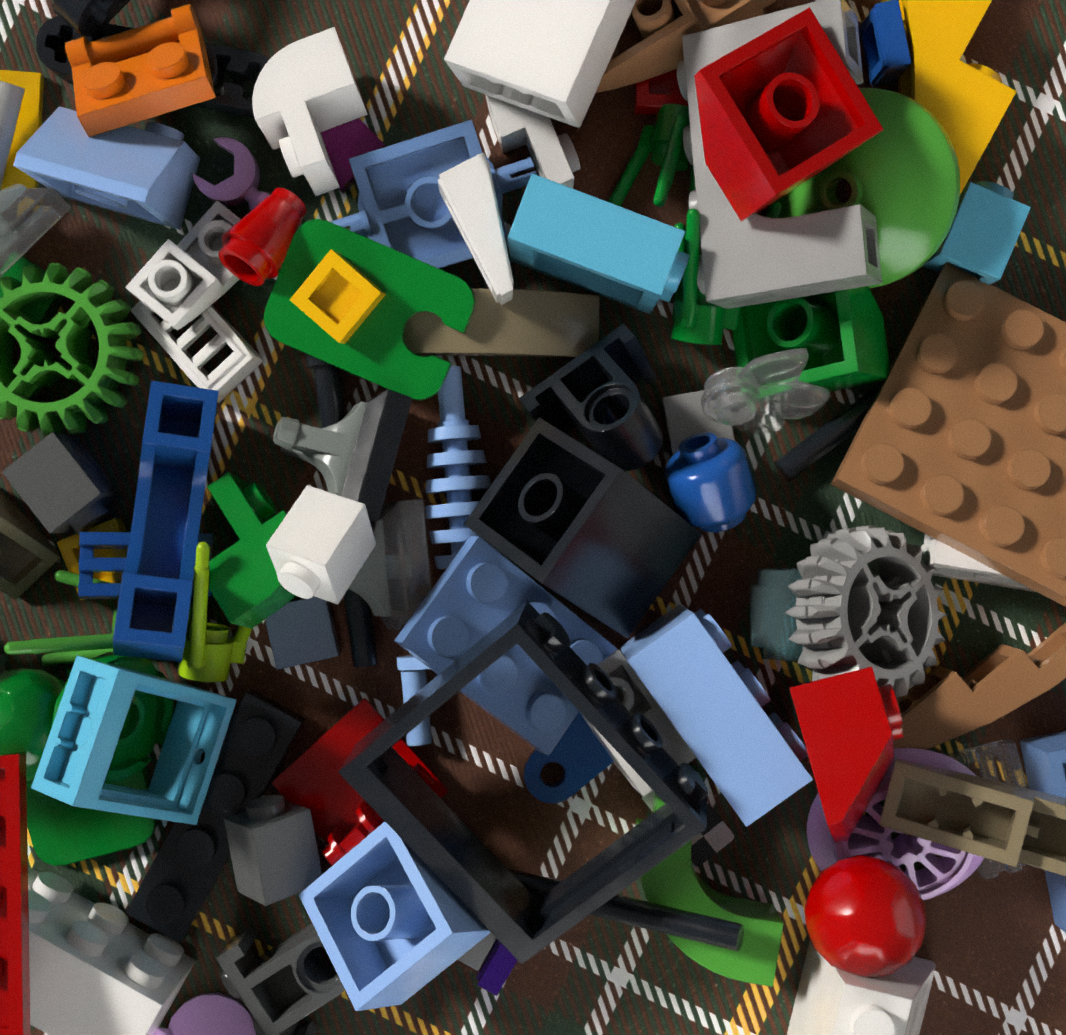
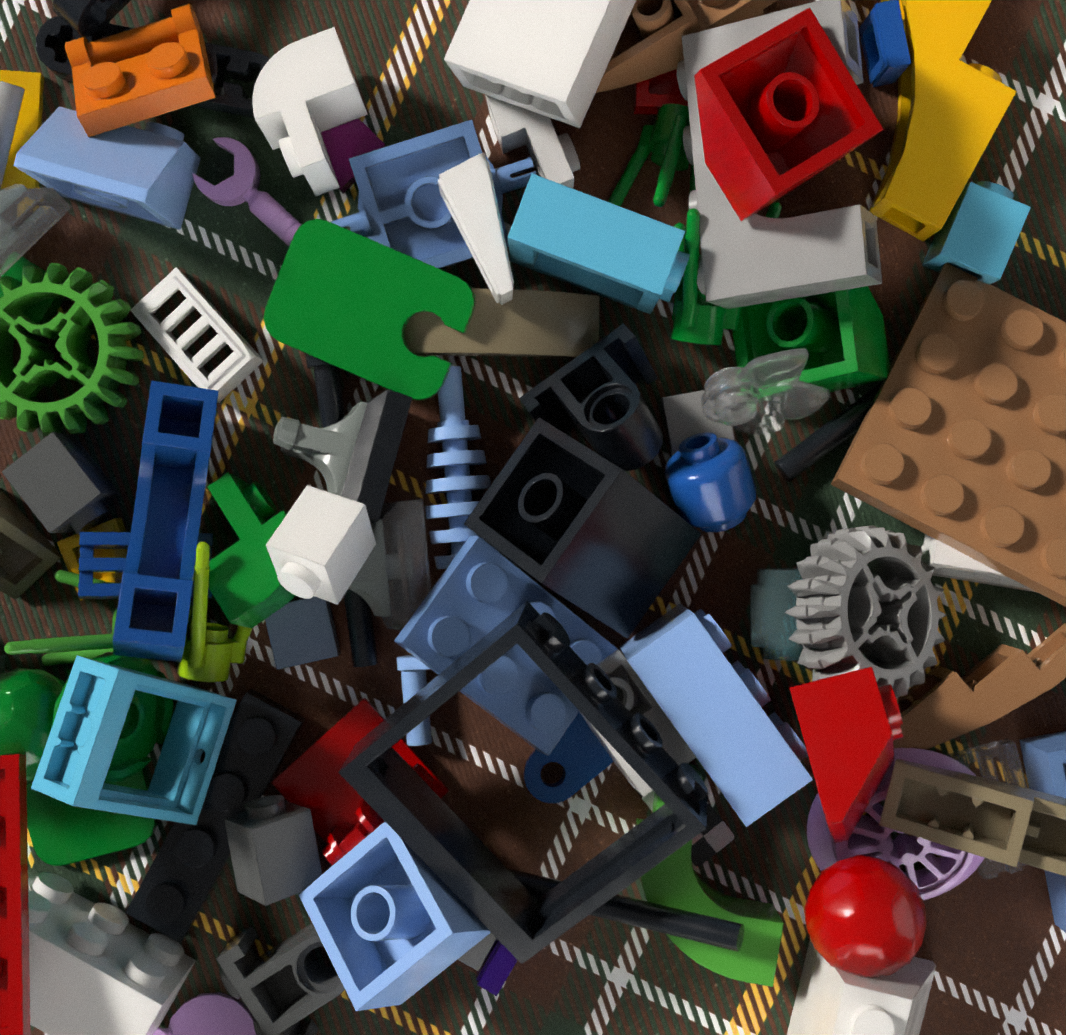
(187, 276): white slope -> none
(261, 239): red cone -> none
(337, 296): yellow tile -> none
(900, 176): bright green dish -> none

